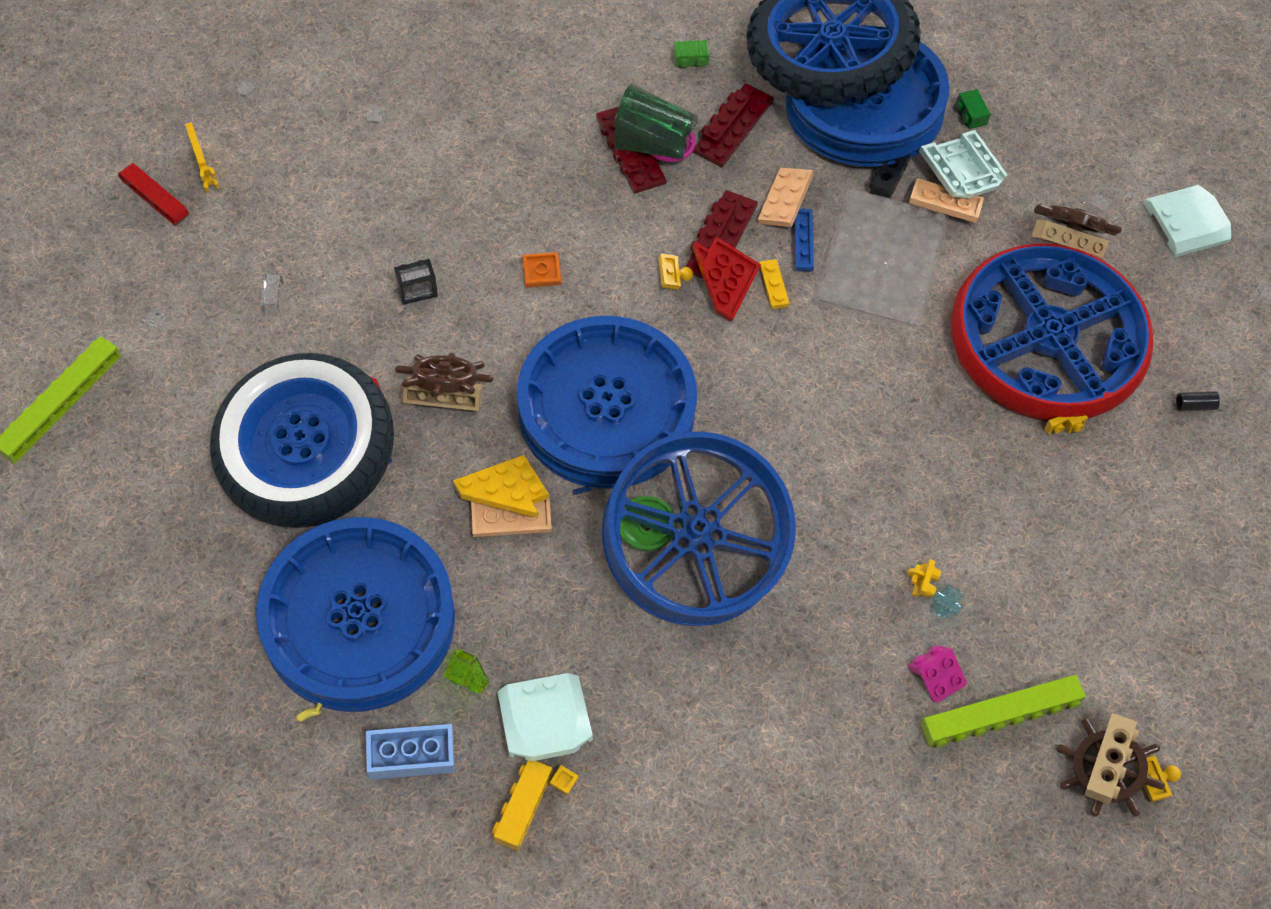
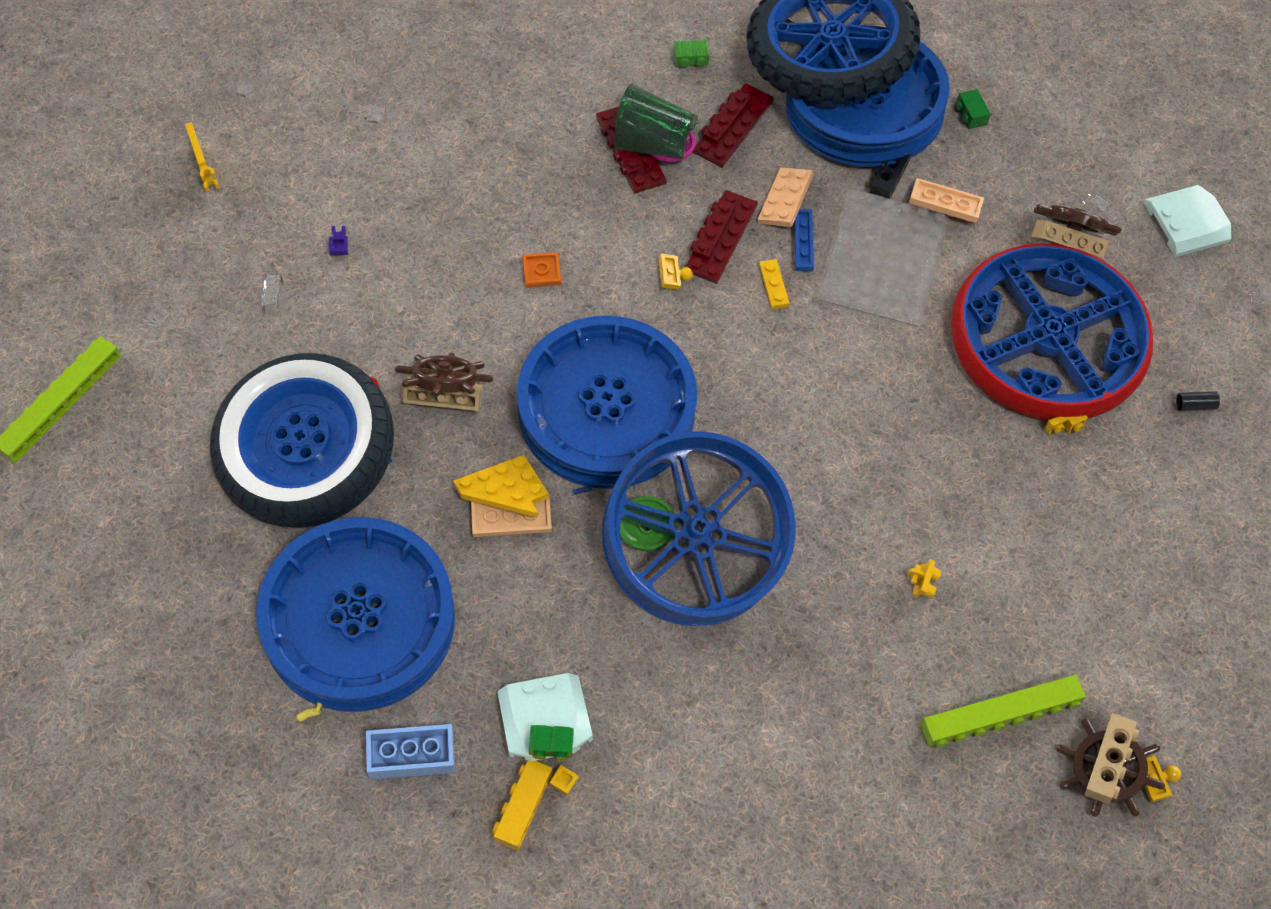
(153, 194): red beam -> none
(339, 242): none -> dark purple plate
(416, 281): piece -> none
(467, 671): clear neon green slope -> none
(551, 741): none -> green brick
(726, 275): red wing -> none
(939, 672): dark pink bracket -> none
(948, 602): clear light blue brick -> none
(964, 165): light aqua wedge -> none

